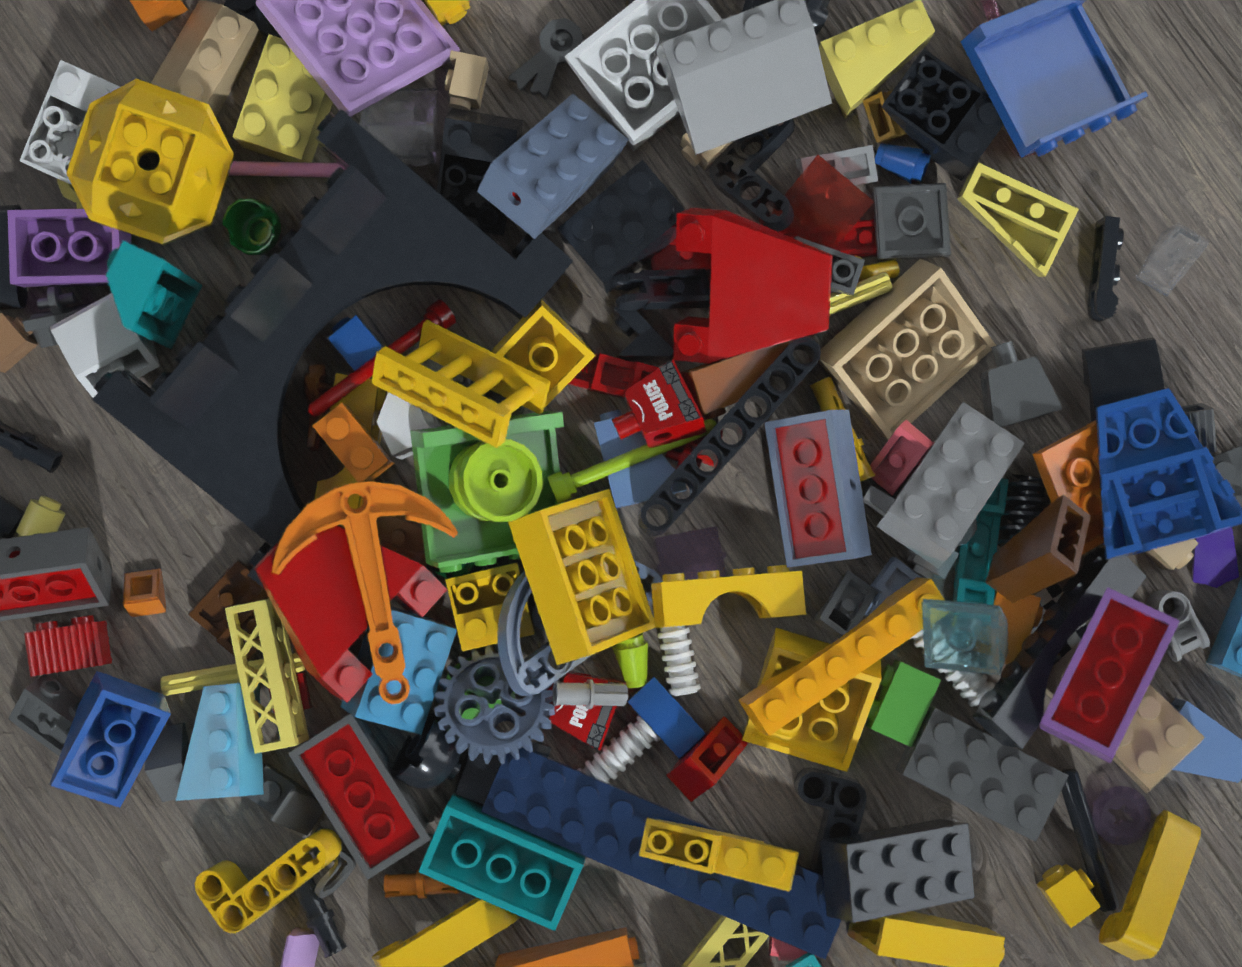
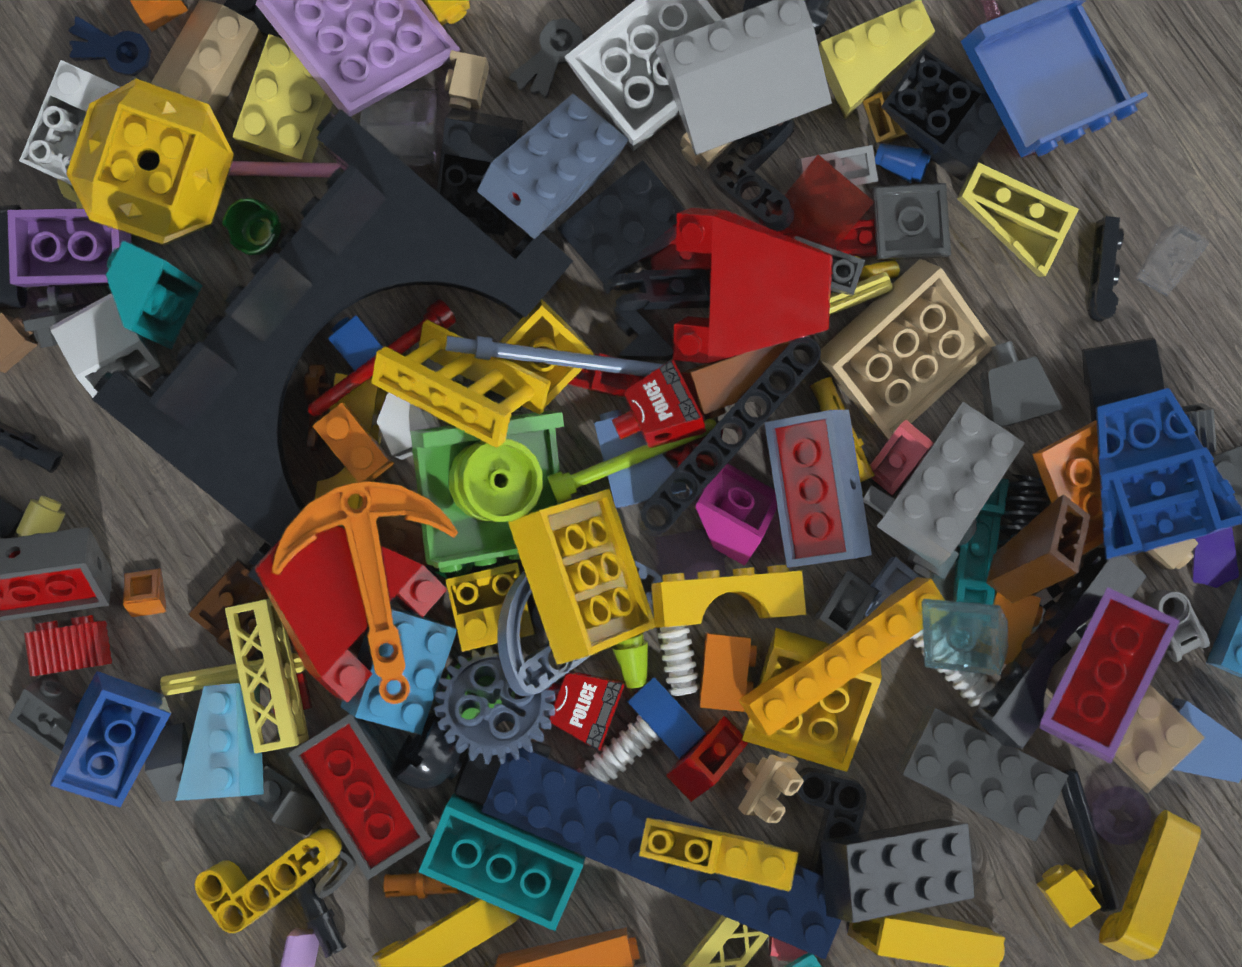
(125, 51): none -> dark blue piece
(485, 348): none -> sand blue bar
(589, 694): light grey axle -> none
(726, 671): none -> orange brick
(736, 512): none -> dark pink slope
(766, 784): none -> tan hips
(902, 702): bright green brick -> none

